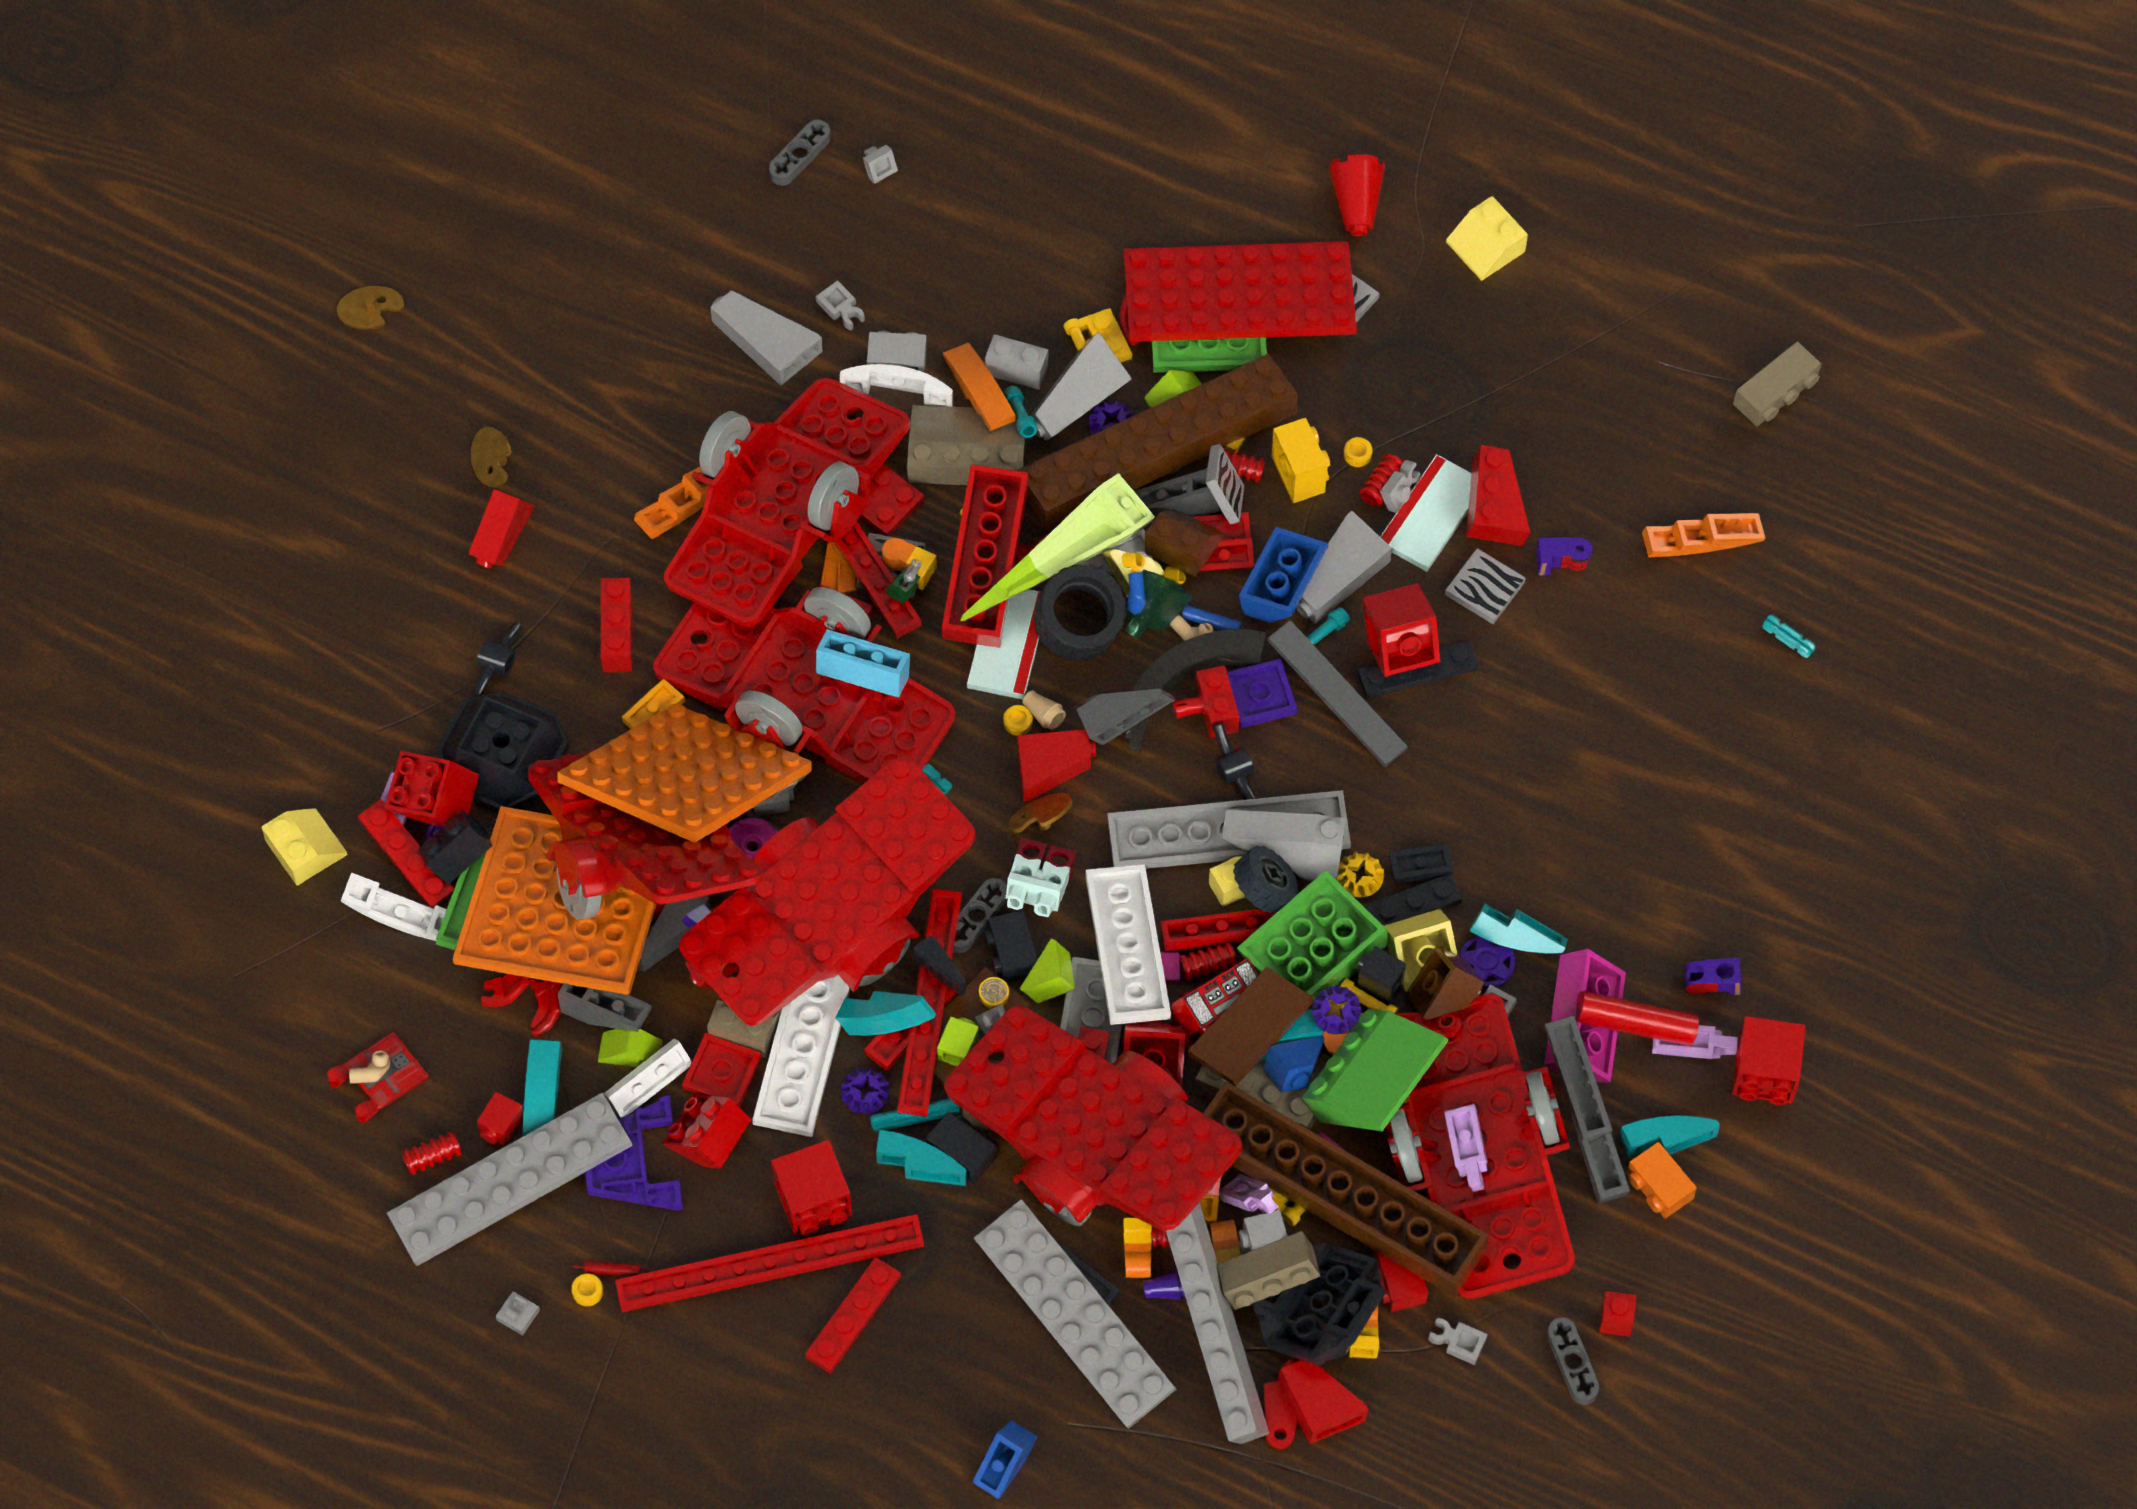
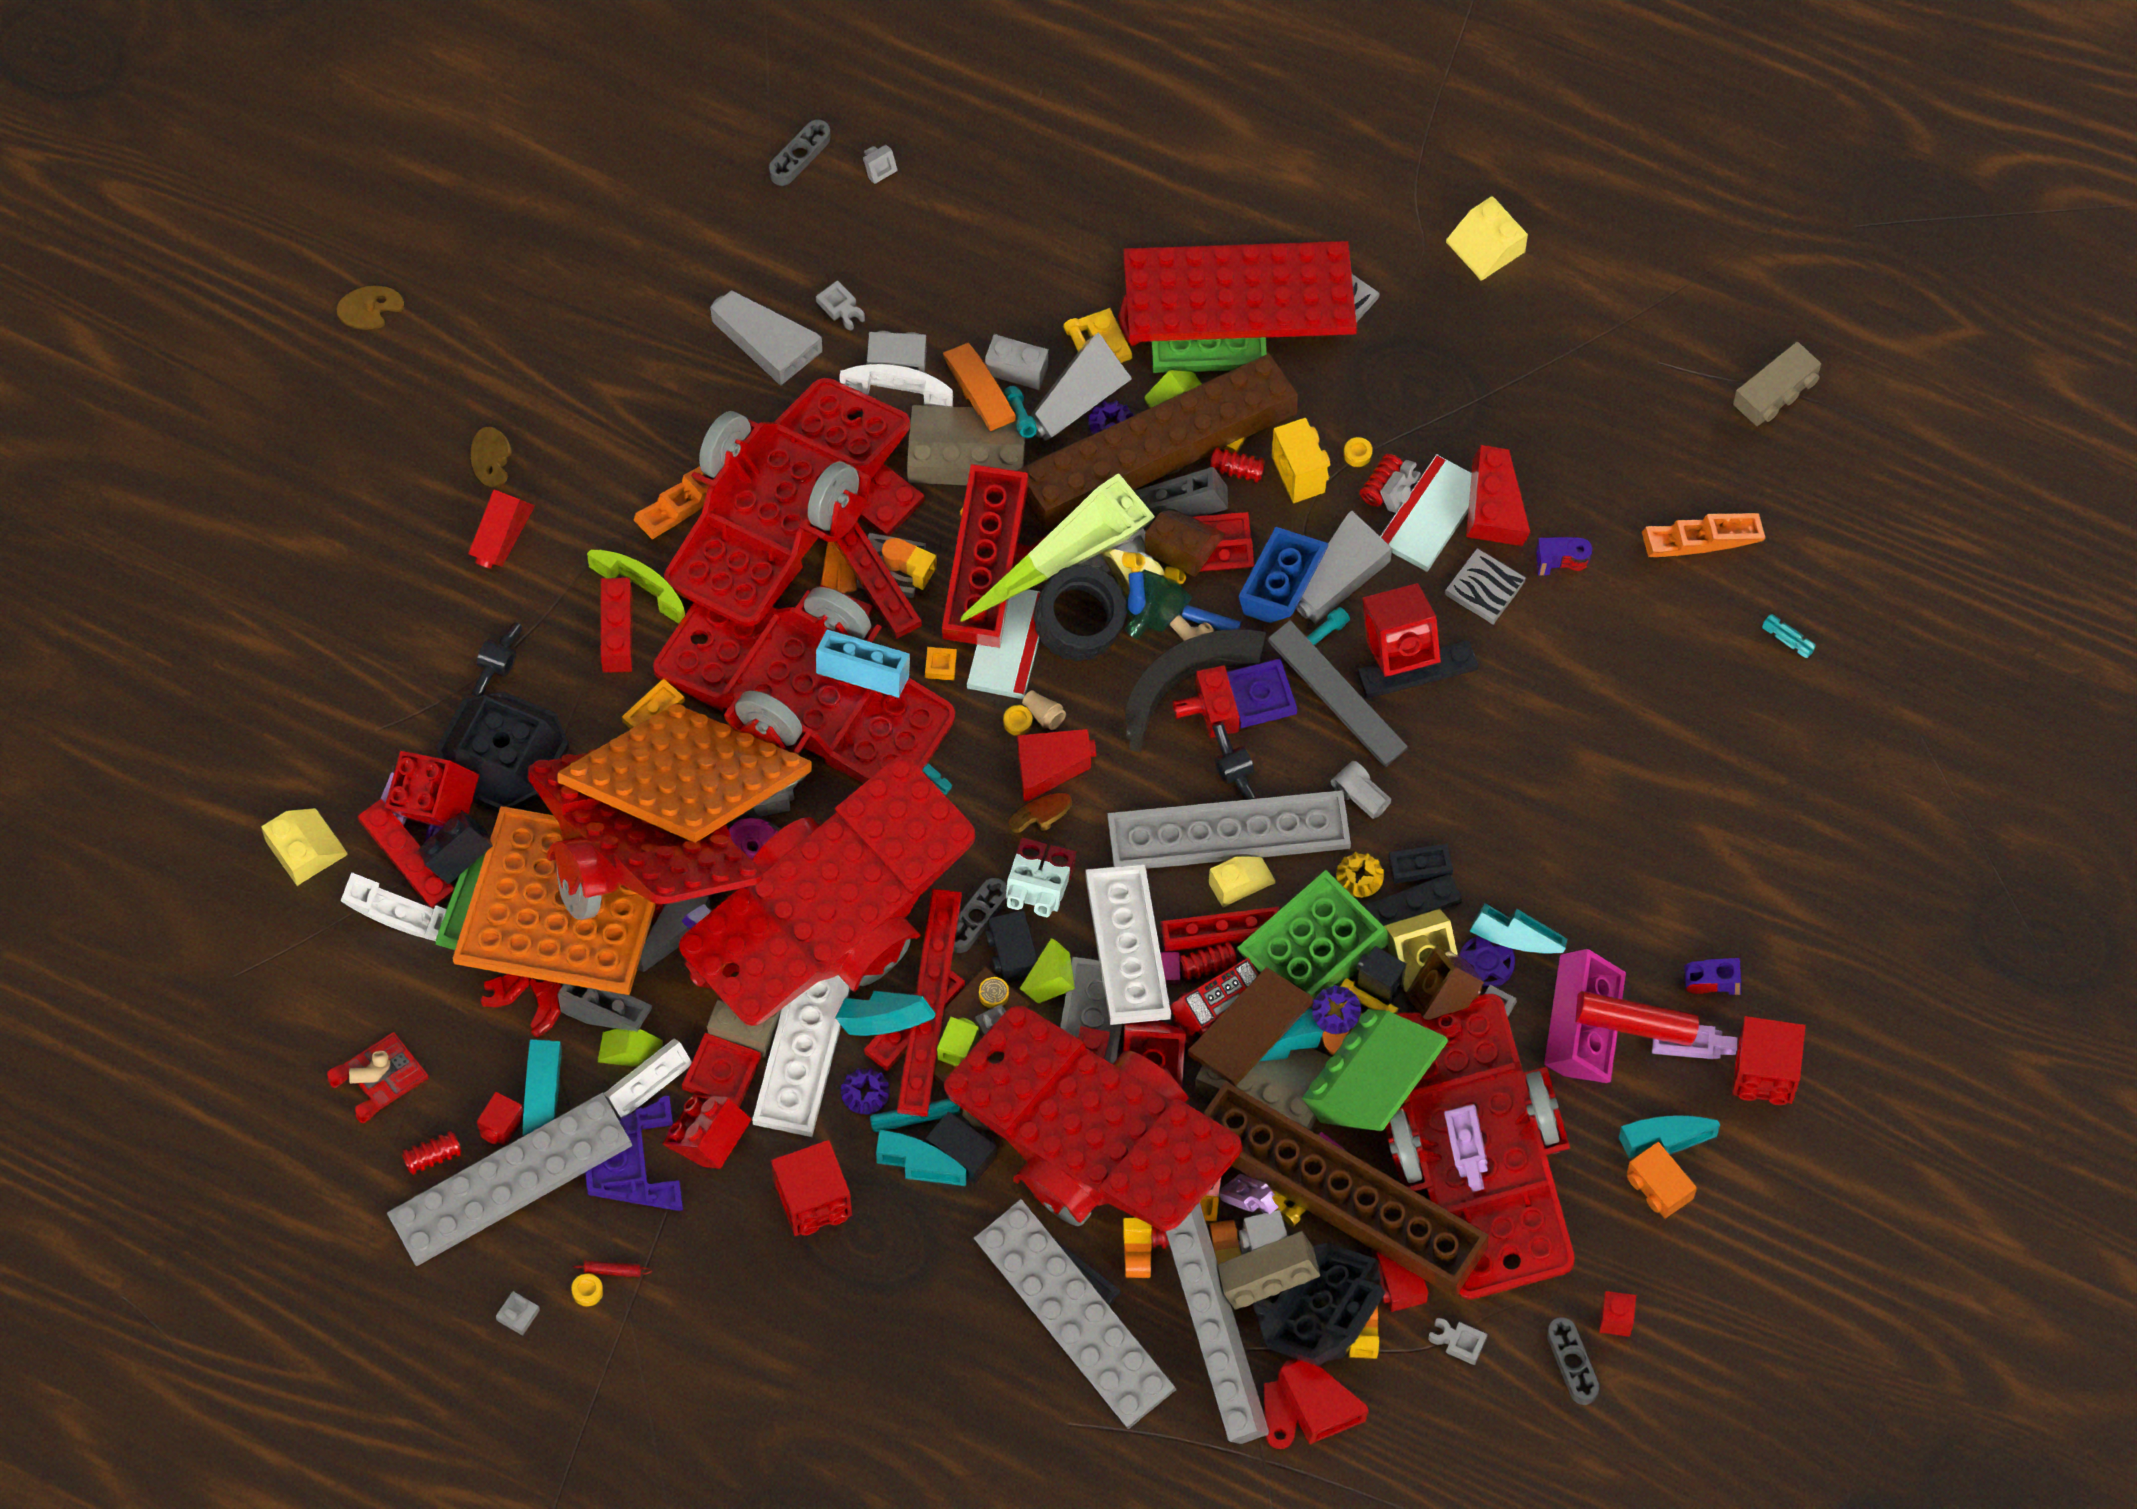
(612, 564): none -> lime slope
(769, 1263): red plate -> none
(853, 1315): red plate -> none
(905, 583): dark green piece -> none
(935, 960): black slope -> none
(940, 663): none -> light orange plate
(1004, 1458): blue slope -> none
(1114, 713): dark grey slope -> none
(1164, 1287): dark purple cone -> none
(1225, 484): light grey tile -> none
(1265, 879): black wheel -> none
(1293, 1062): blue slope -> none
(1303, 840): light grey wedge -> none
(1357, 190): red cone -> none
(1359, 788): none -> light grey piece
(1587, 1110): dark grey slope -> none

